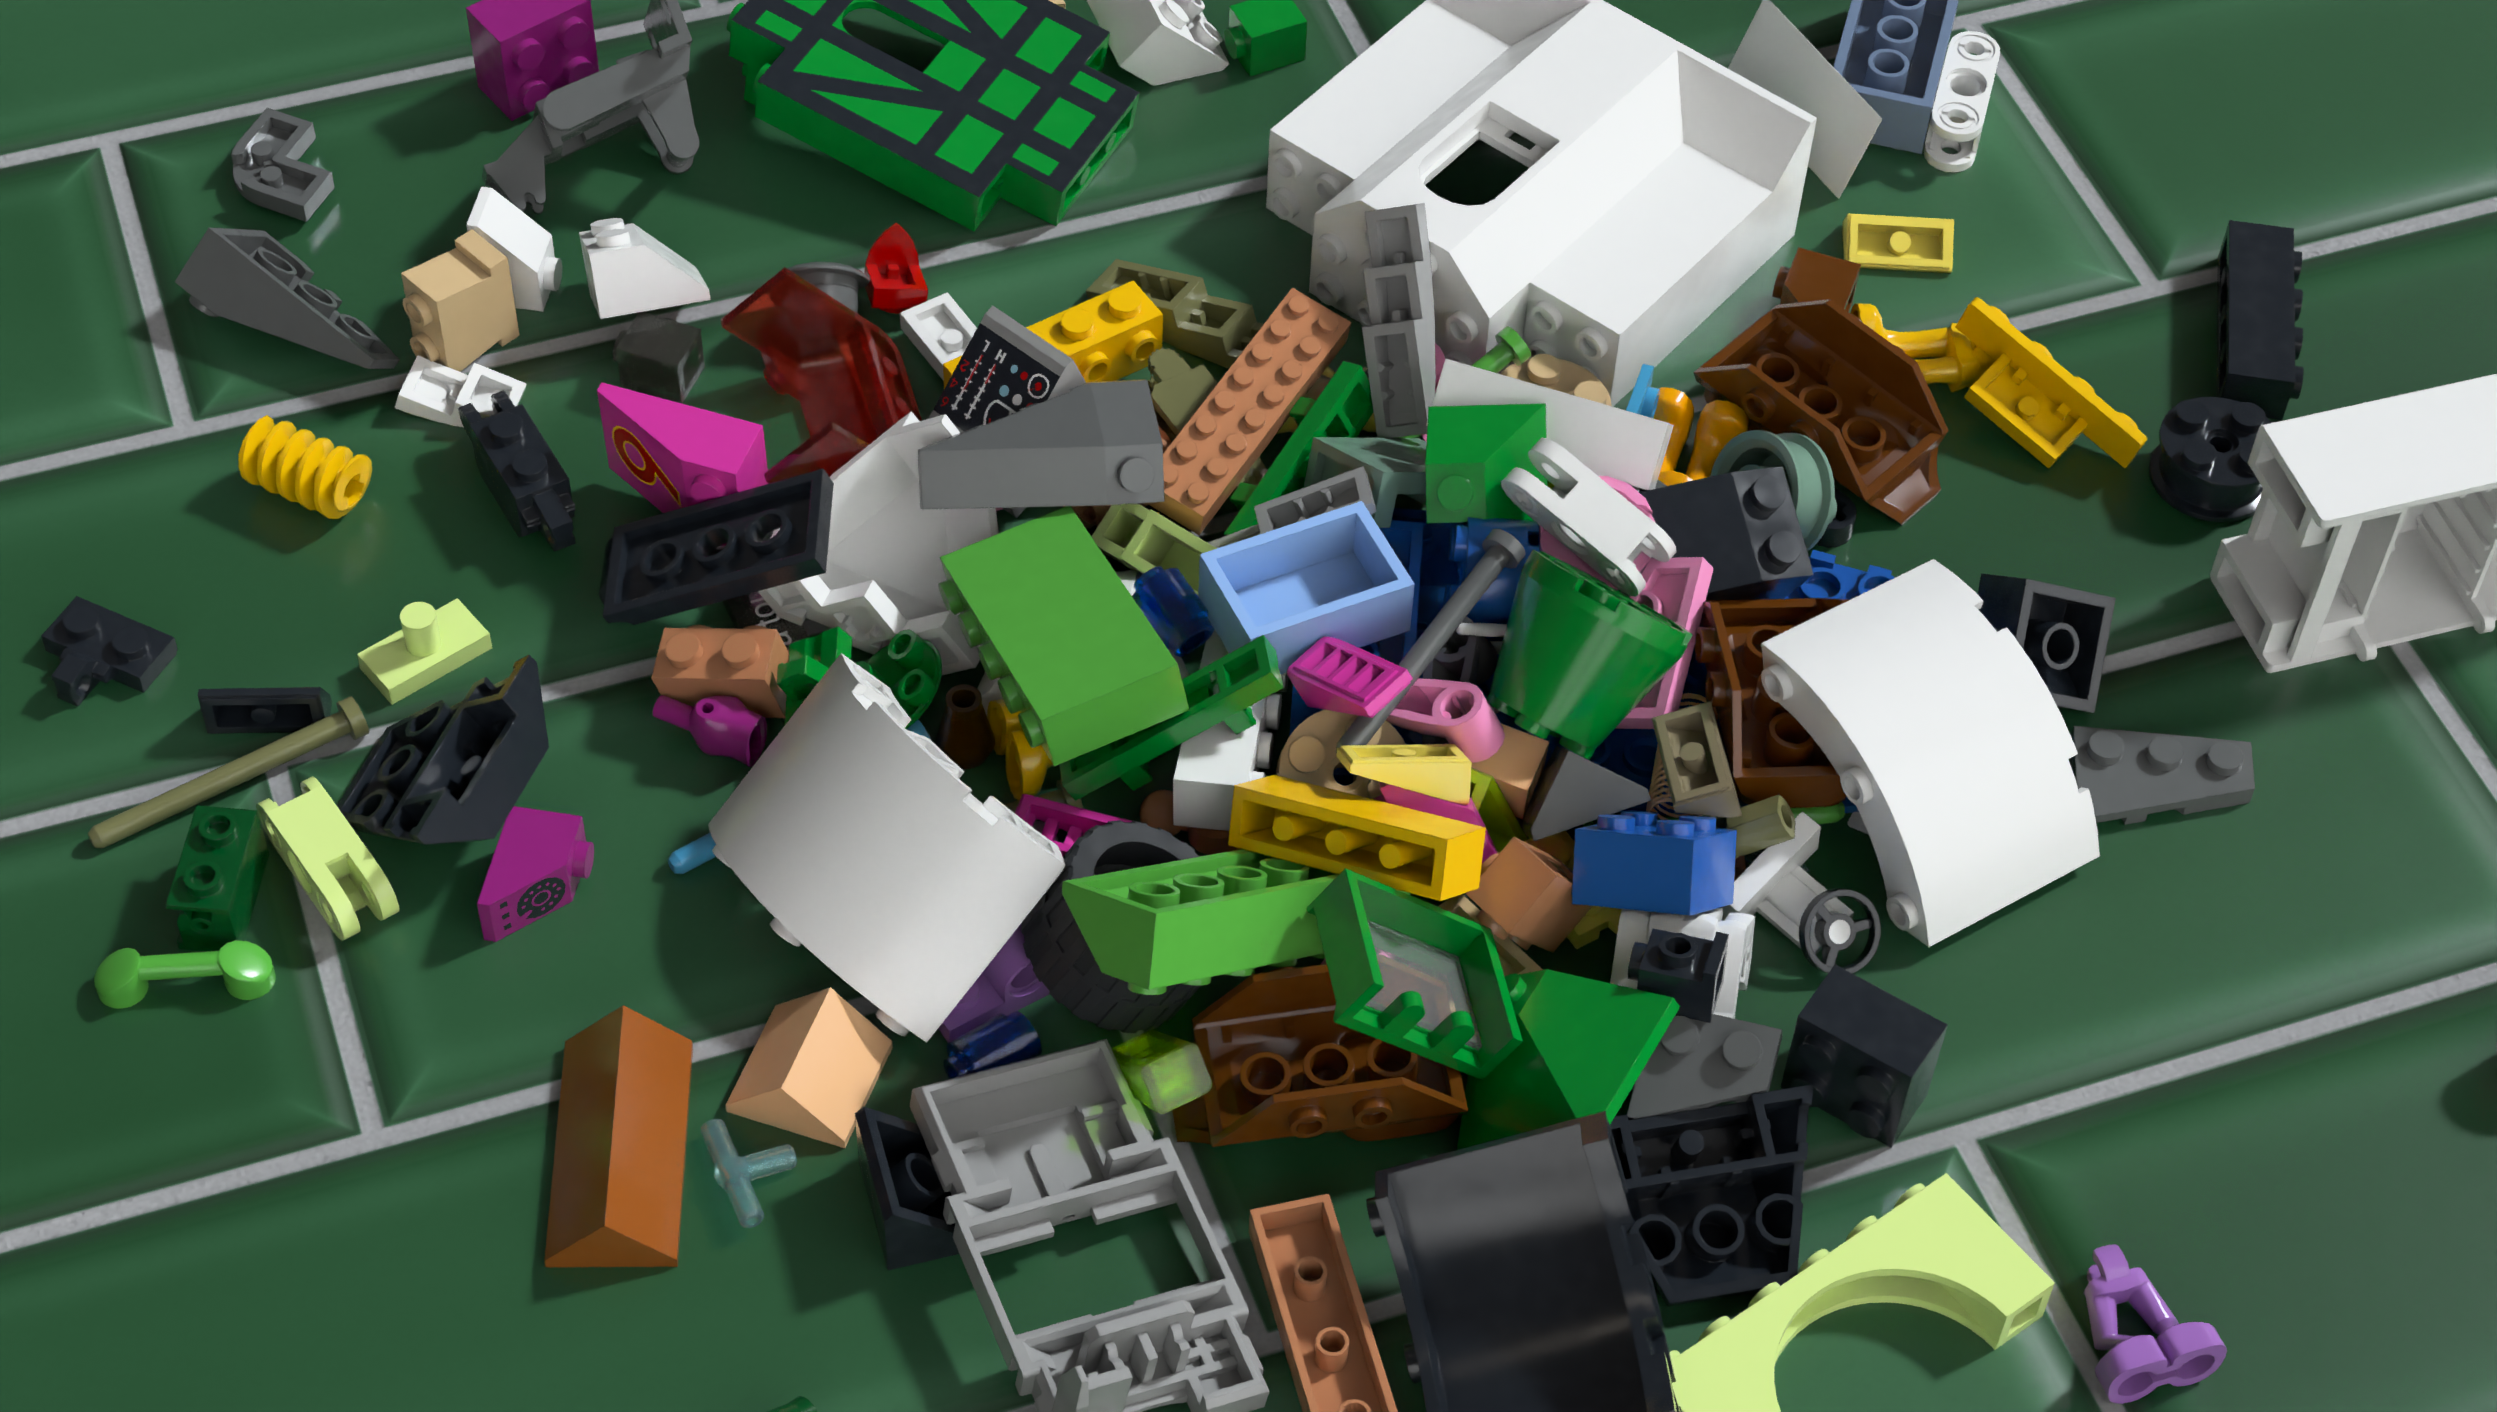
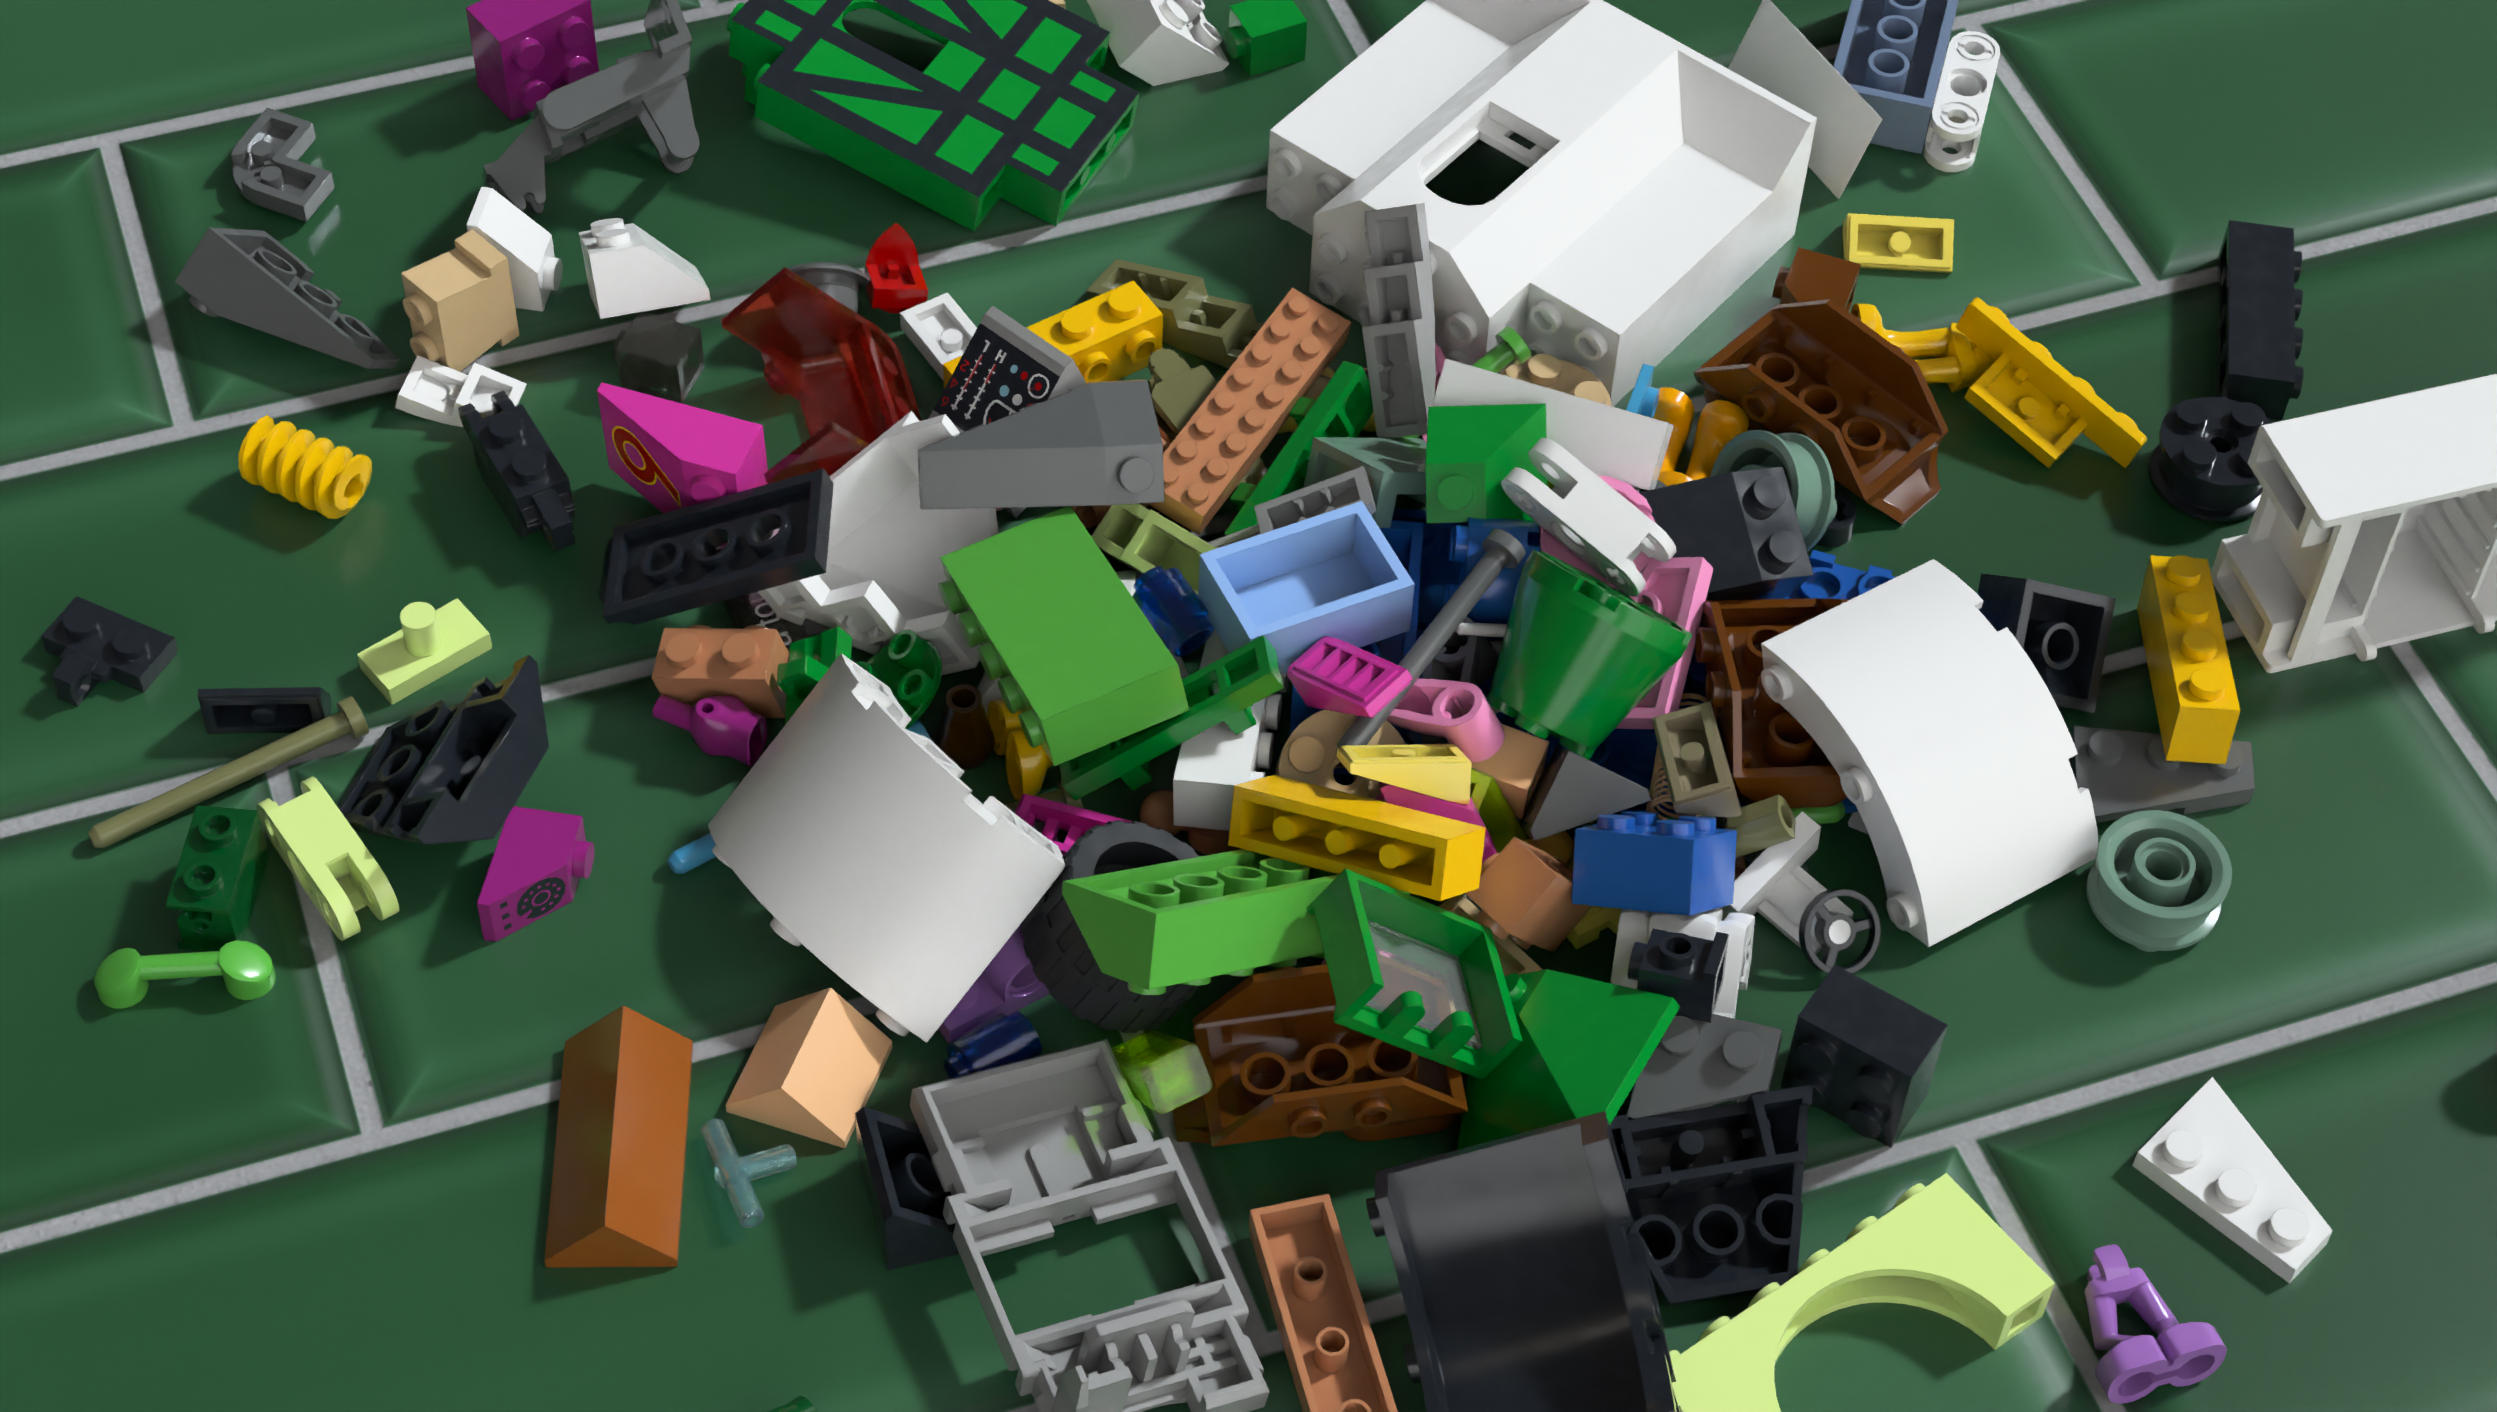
(2158, 880): none -> sand green wheel
(2187, 660): none -> yellow brick
(2234, 1182): none -> white wing

